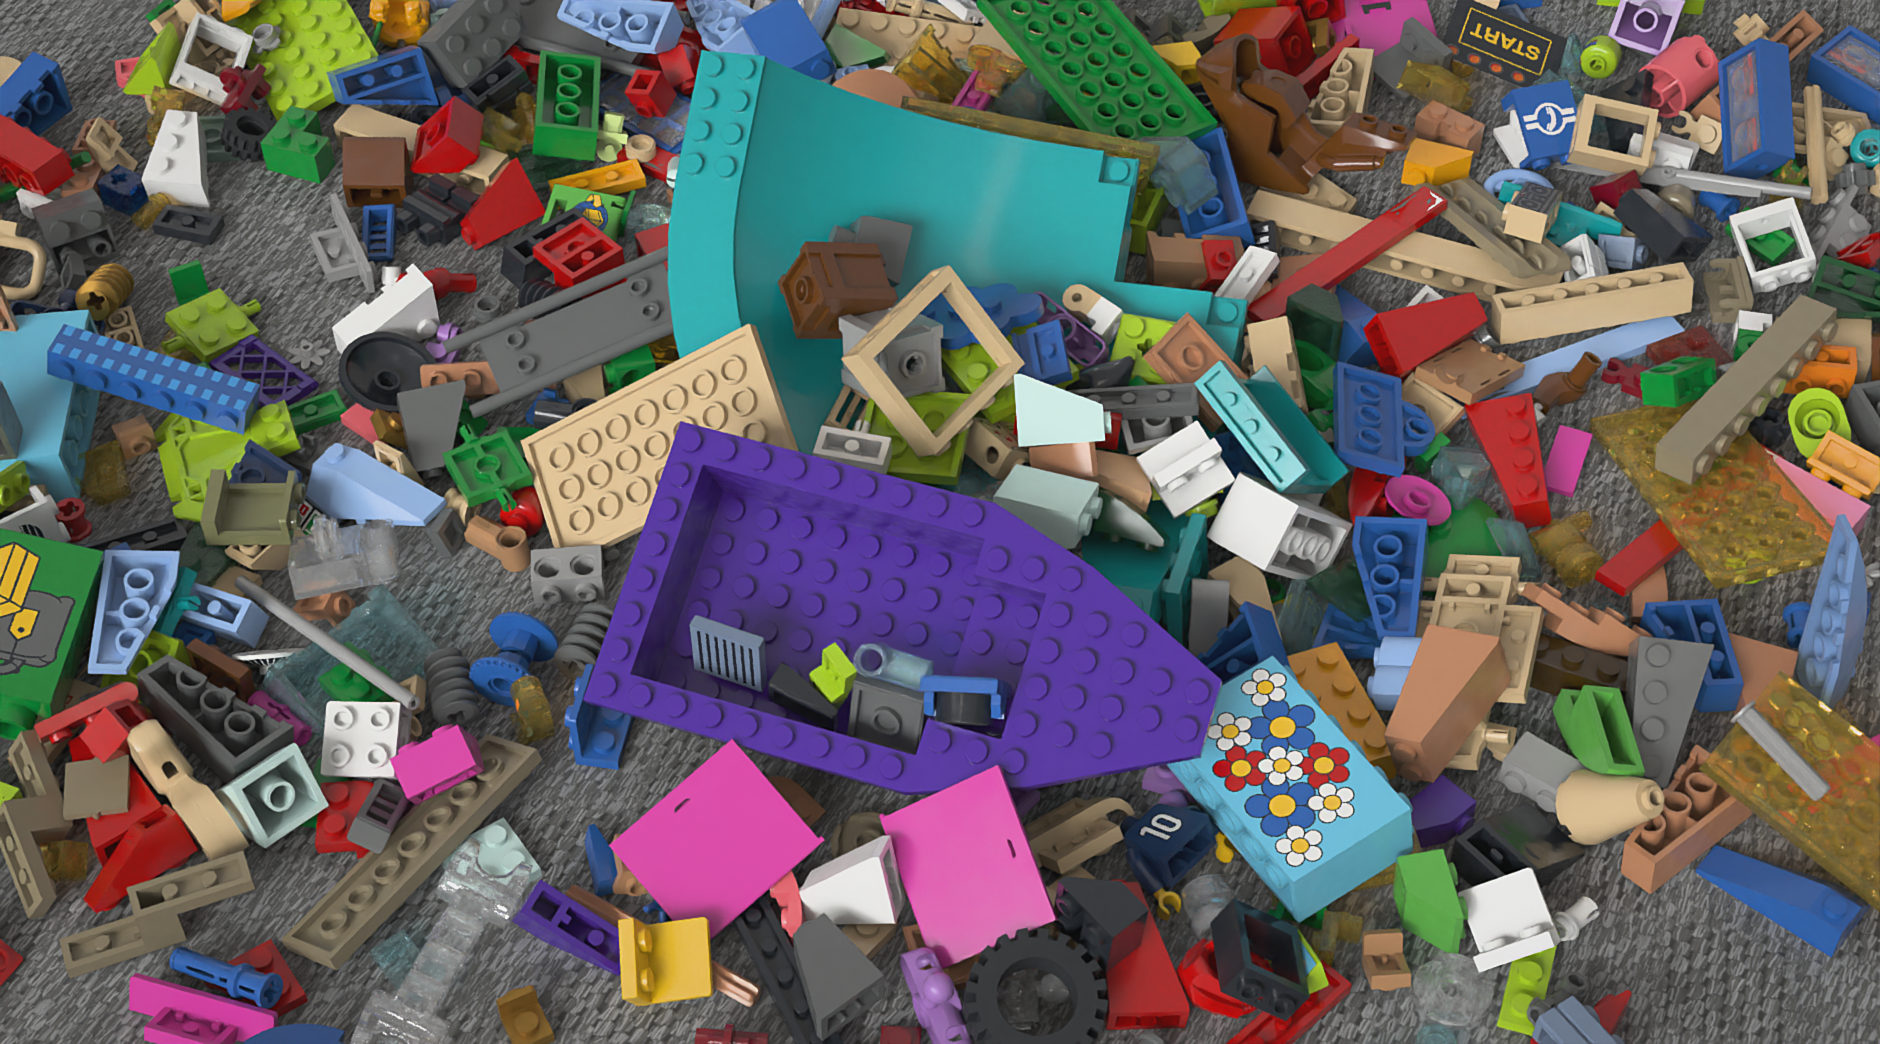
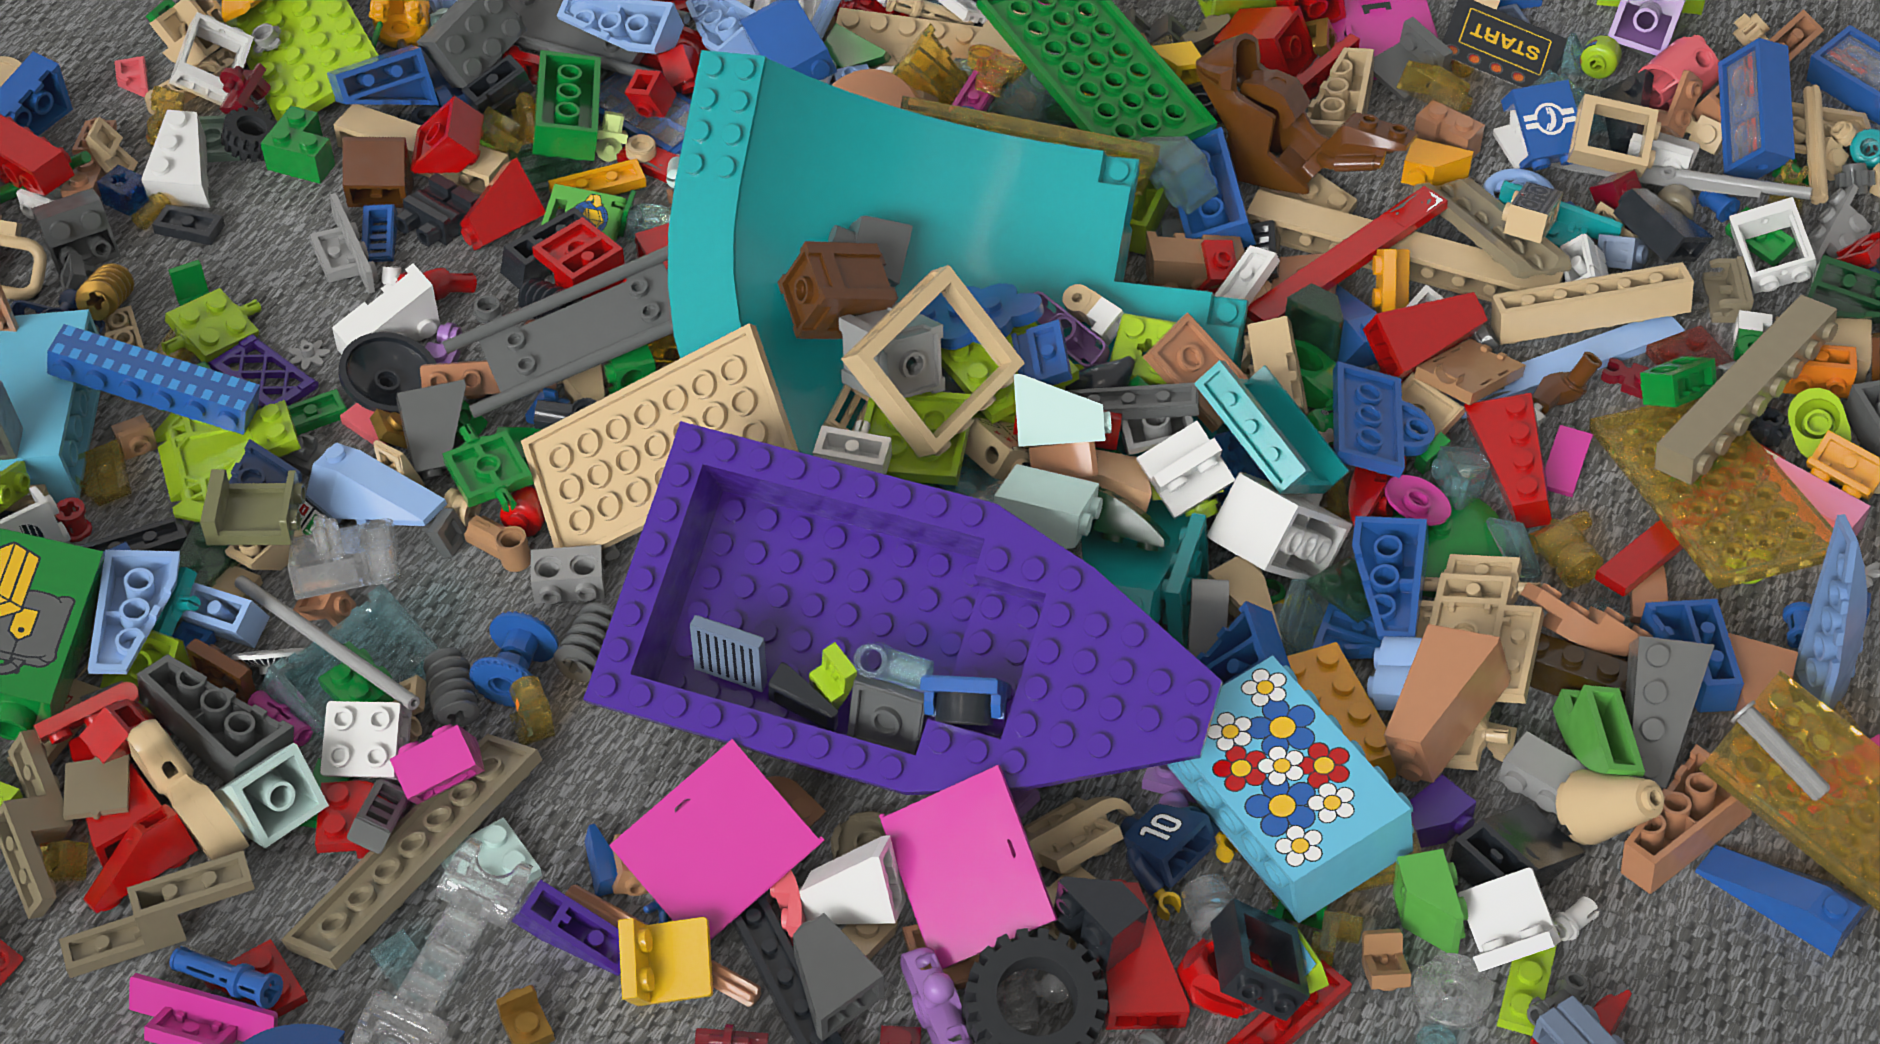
(155, 63): lime slope -> none
(596, 732): blue bracket -> none
(1392, 279): none -> light orange bracket
(1683, 103): none -> nougat bracket

